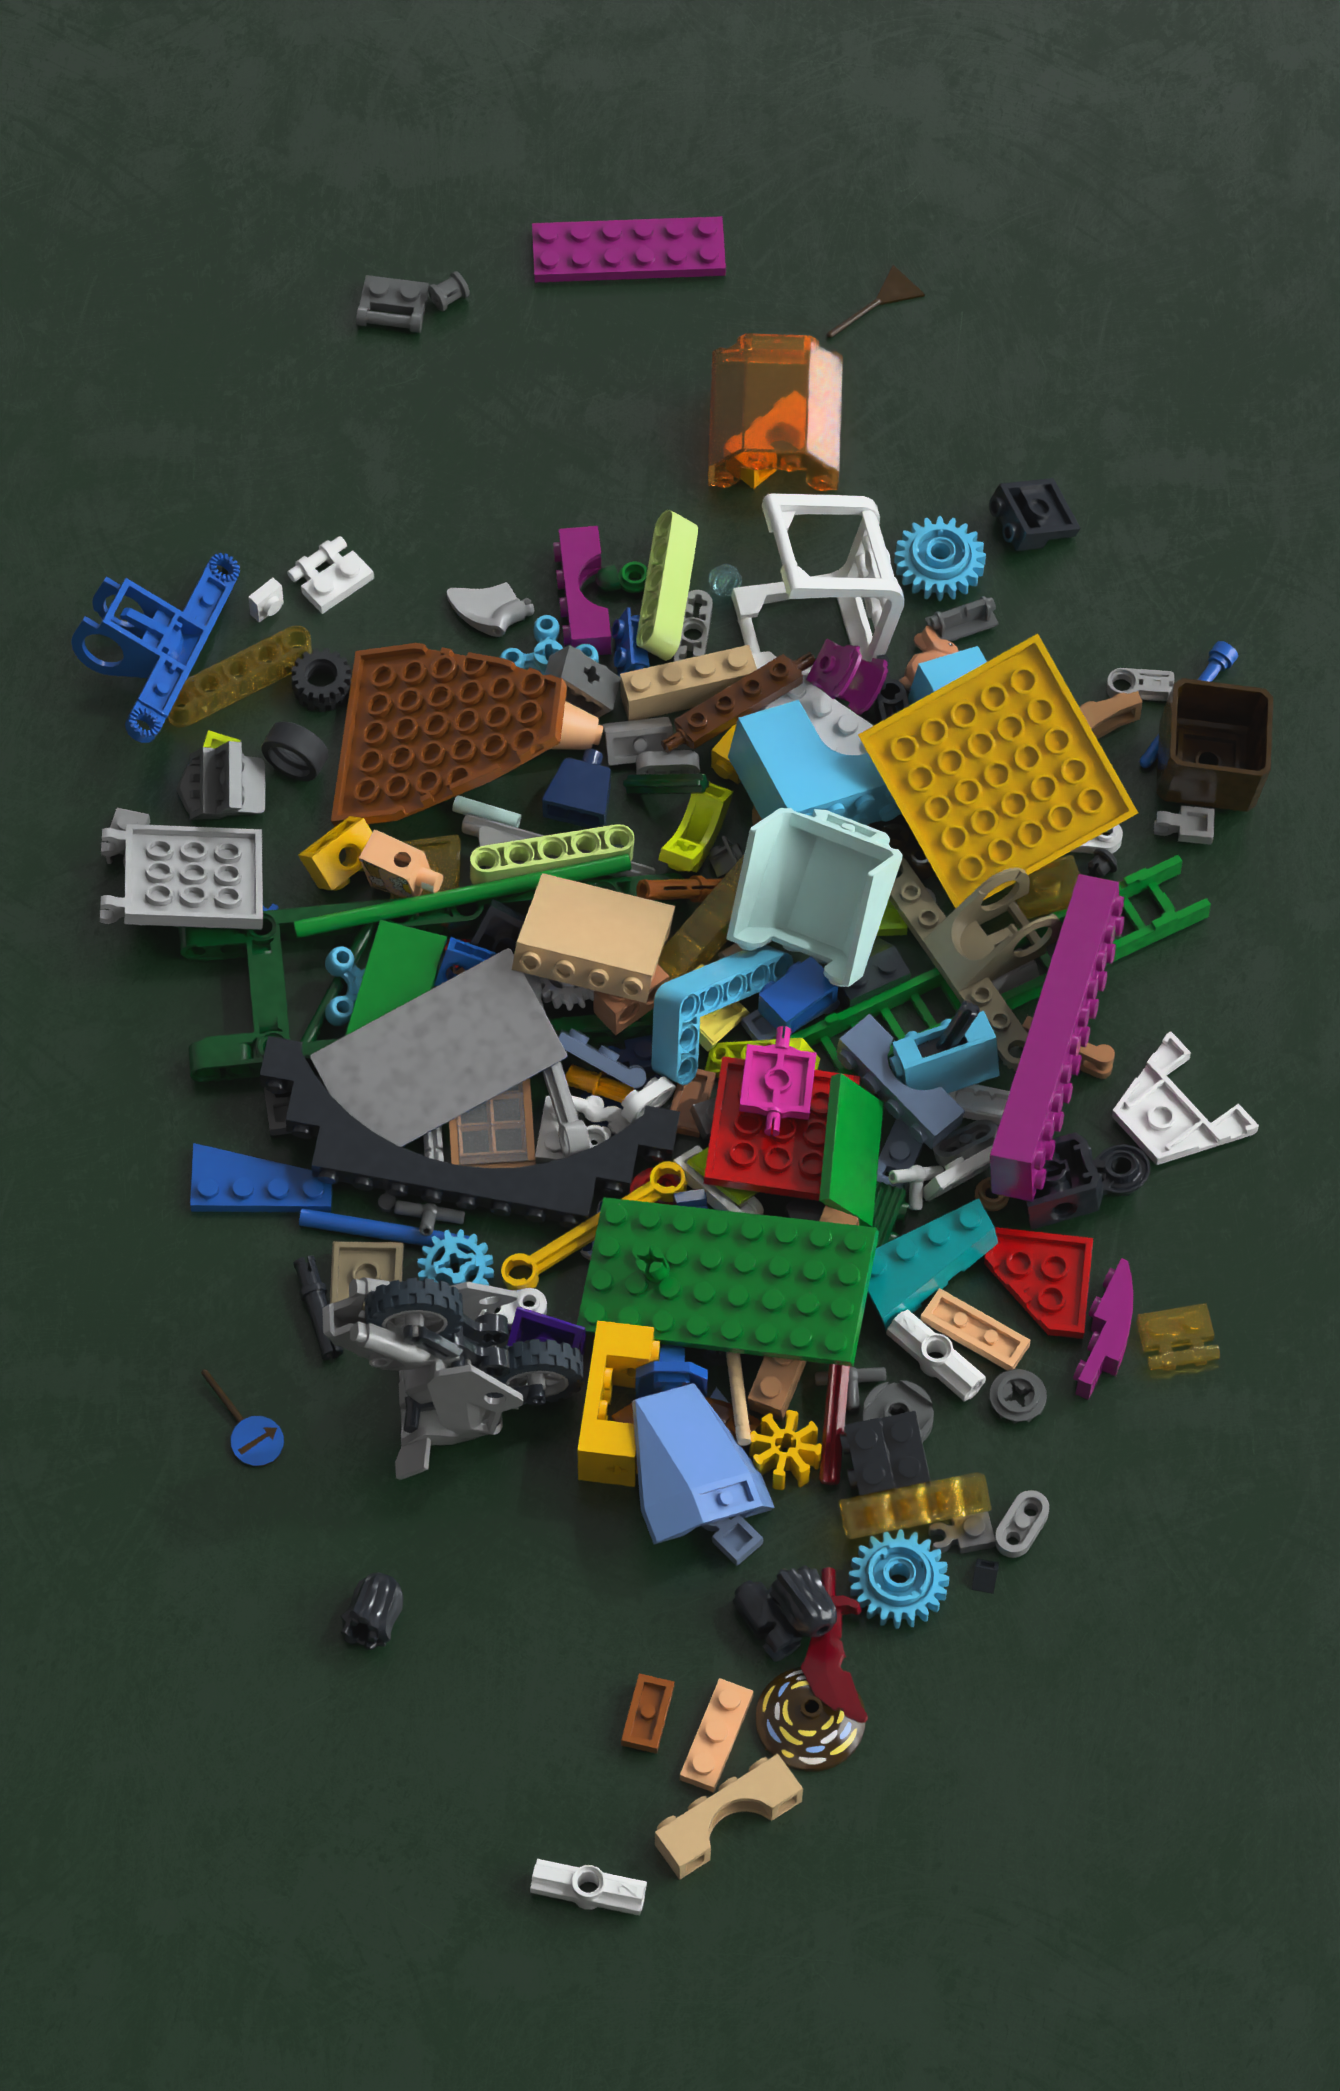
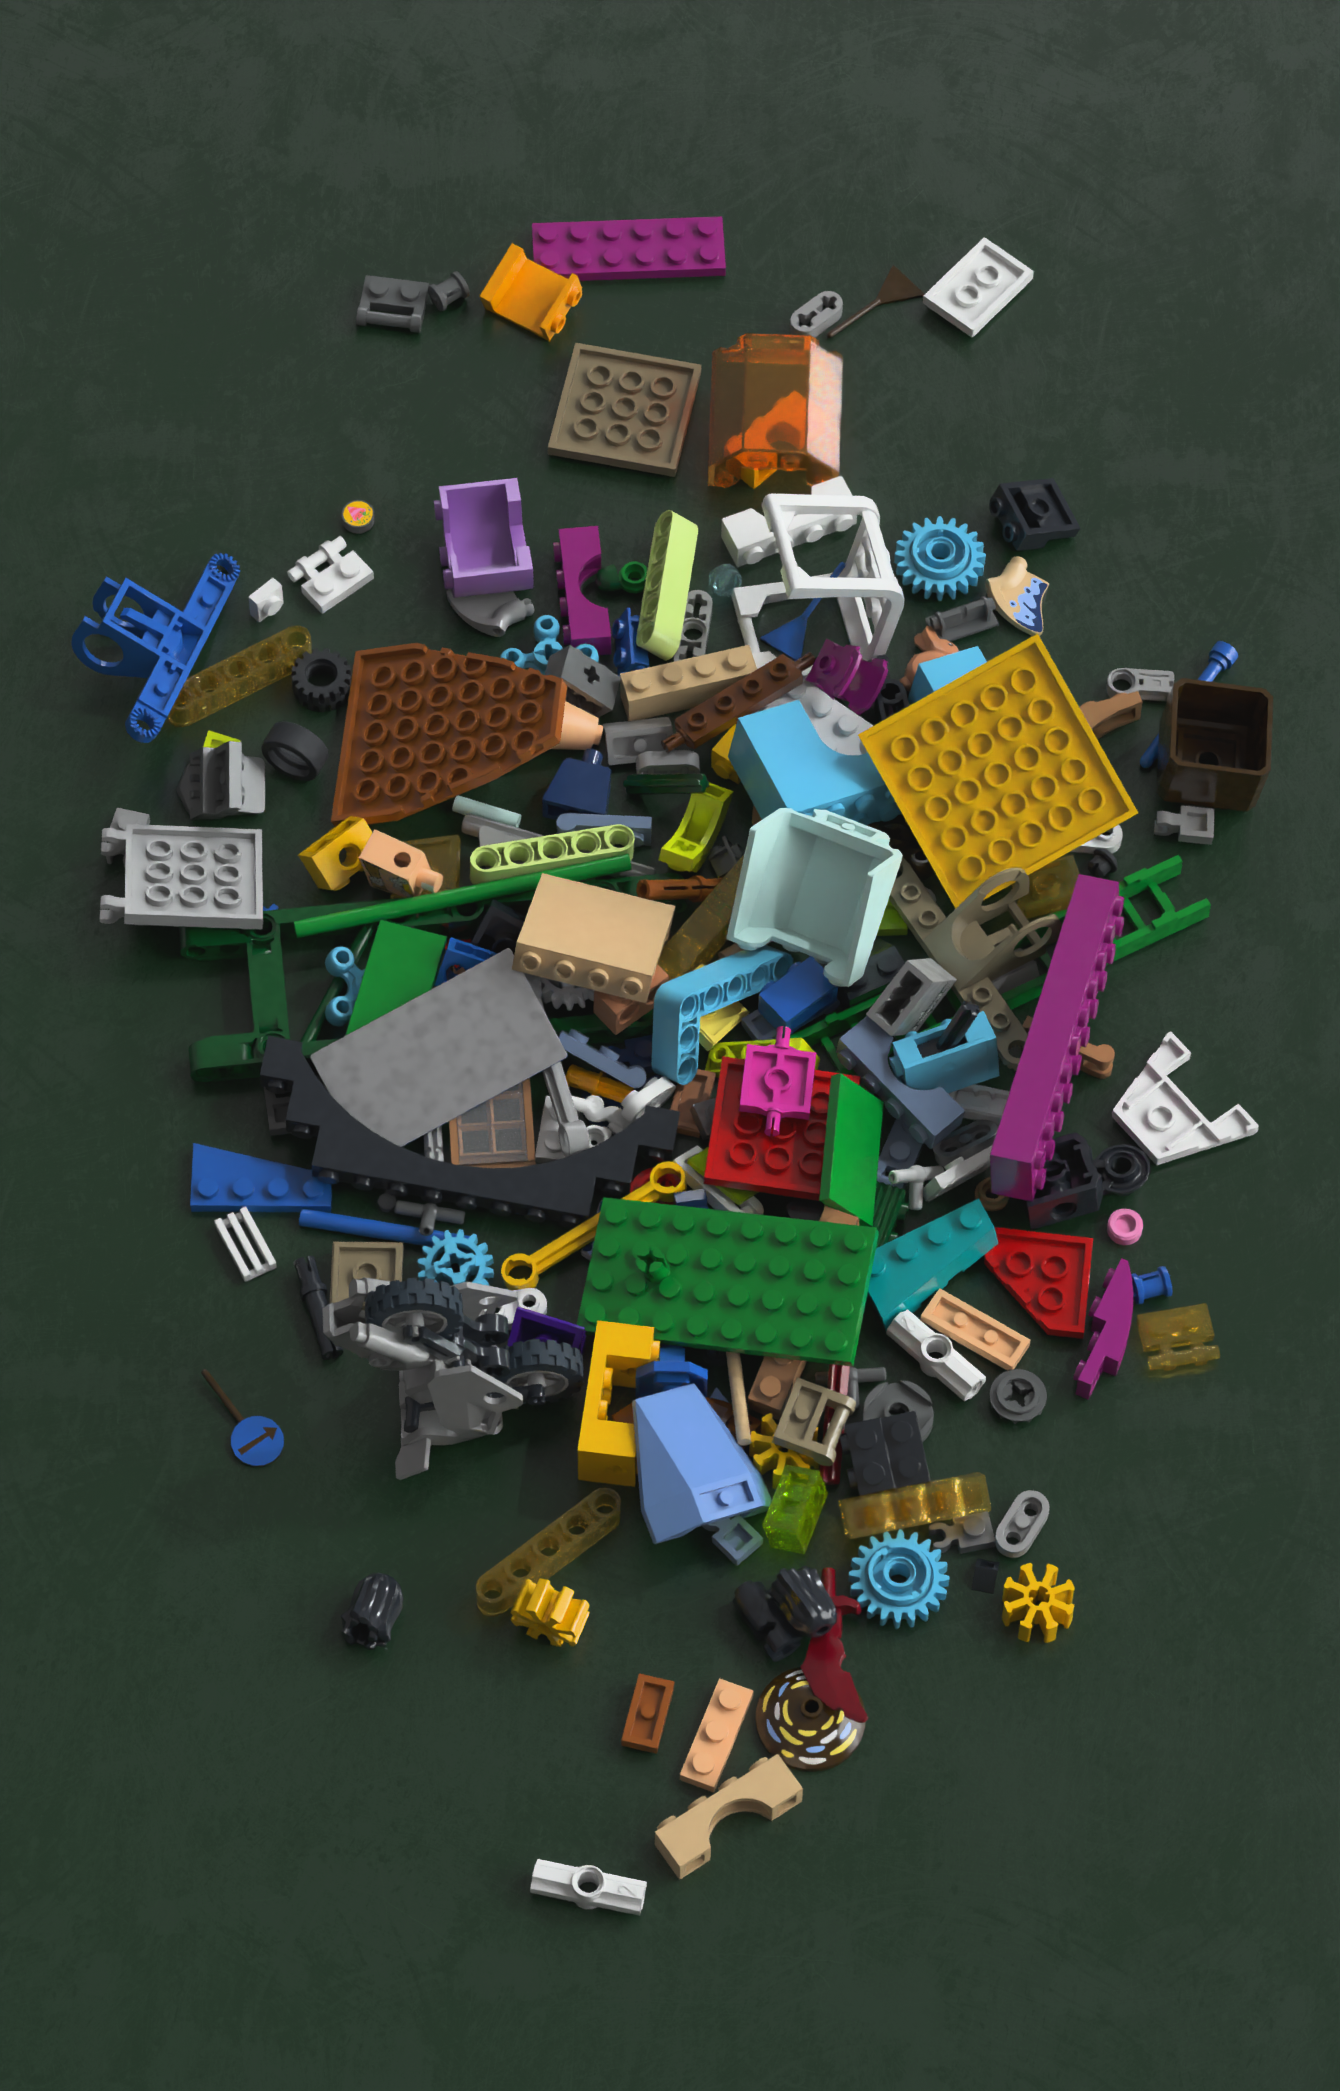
(234, 1220): none -> white tile
(358, 516): none -> tile
(483, 538): none -> medium lavender cylinder
(530, 294): none -> light orange panel
(550, 1612): none -> yellow gear
(553, 1536): none -> clear yellow beam
(624, 409): none -> dark tan plate
(639, 825): none -> sand blue plate
(749, 537): none -> white arch
(791, 636): none -> blue piece
(795, 1509): none -> clear neon green brick
(802, 1418): none -> dark tan plate
(813, 313): none -> light grey beam
(911, 996): none -> light grey brick
(978, 287): none -> white plate
(1018, 596): none -> tan arm
(1020, 1602): none -> yellow gear
(1125, 1226): none -> bright pink tile
(1151, 1285): none -> blue bush

